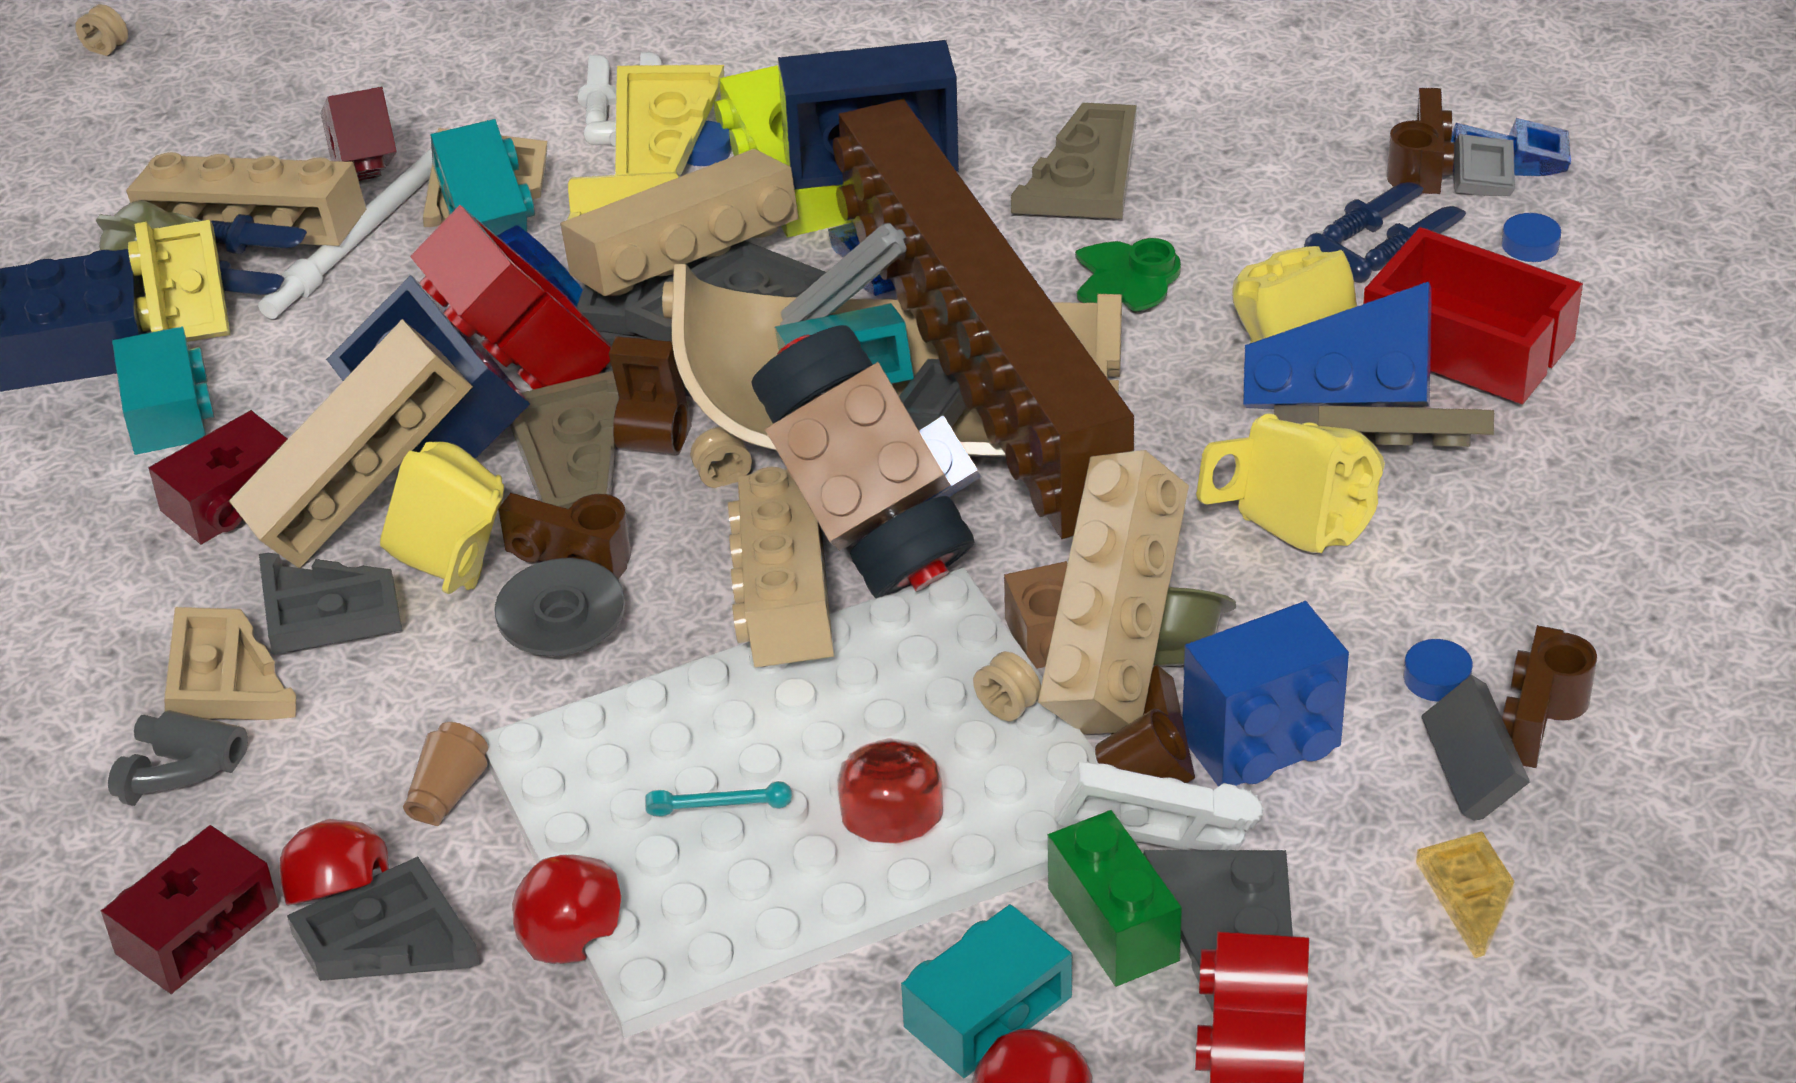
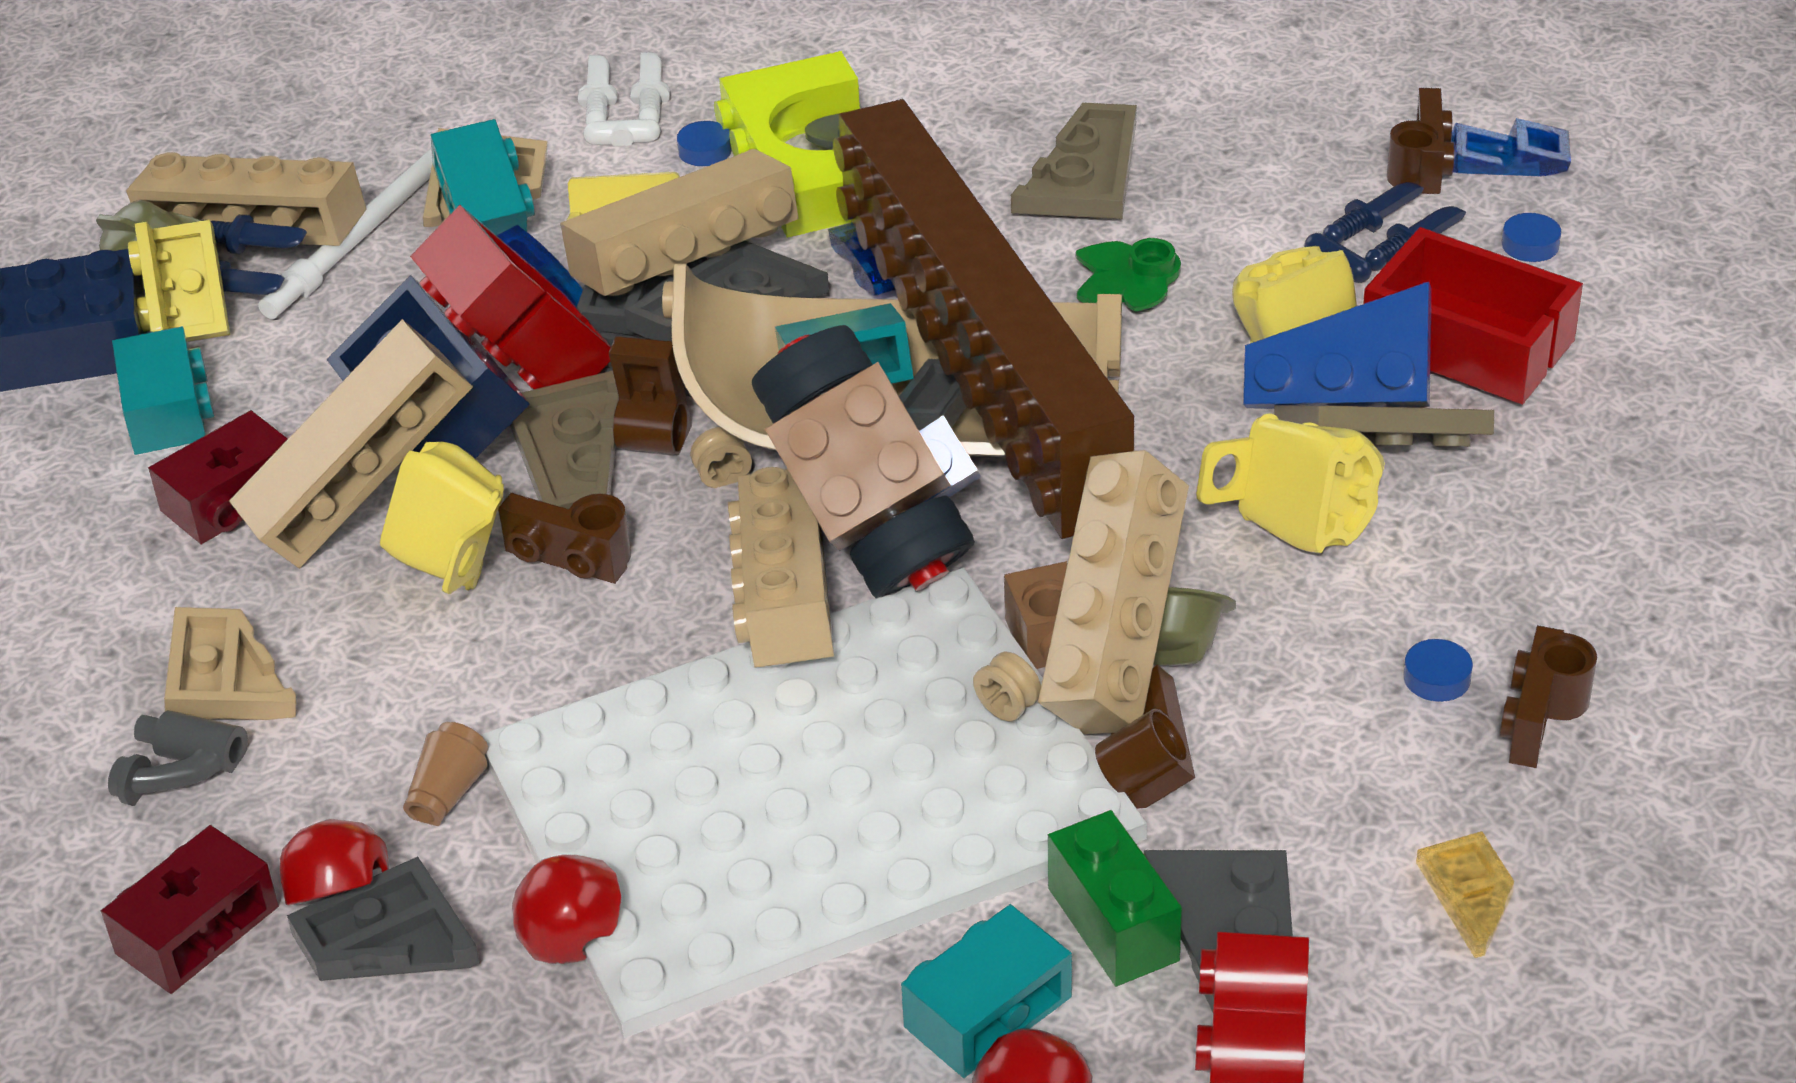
(101, 30): tan bush -> none
(326, 603): dark grey wing -> none
(359, 131): dark red brick -> none
(559, 607): dark grey dish -> none
(661, 114): light yellow wing -> none
(662, 802): teal hinge -> none
(830, 83): dark blue brick -> none
(848, 276): light grey axle -> none
(890, 791): clear red hair -> none
(1160, 808): white hinge -> none
(1264, 695): blue brick -> none
(1475, 749): dark grey tile -> none
(1484, 166): light grey tile -> none

